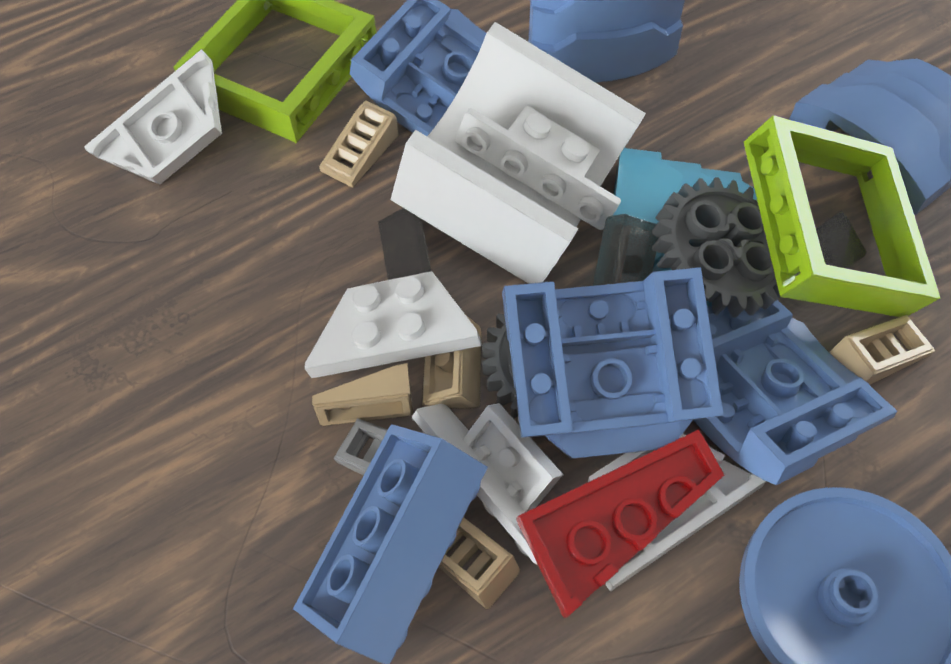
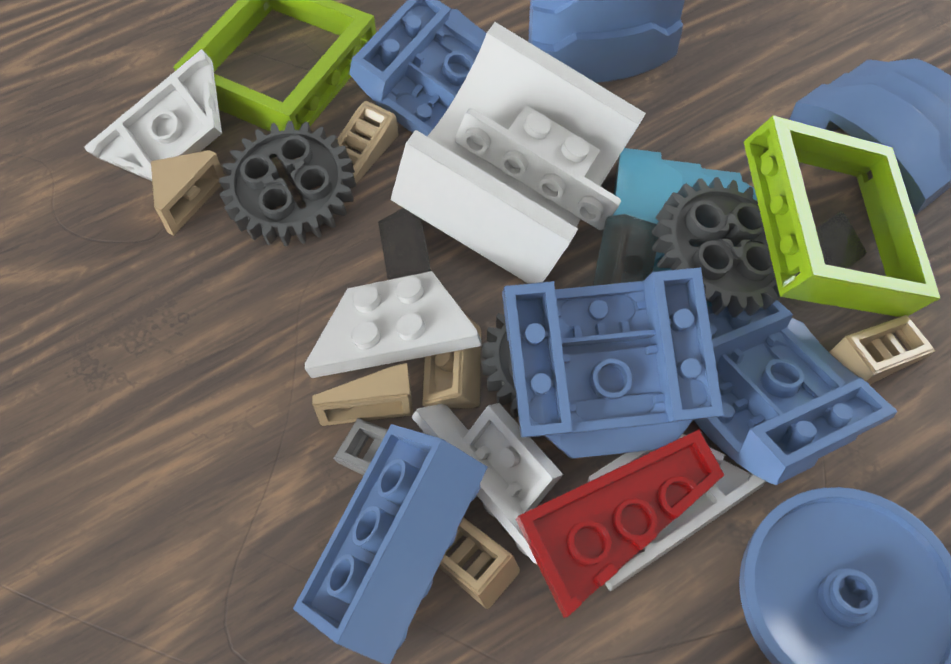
(183, 186): none -> tan slope
(320, 163): none -> dark grey gear

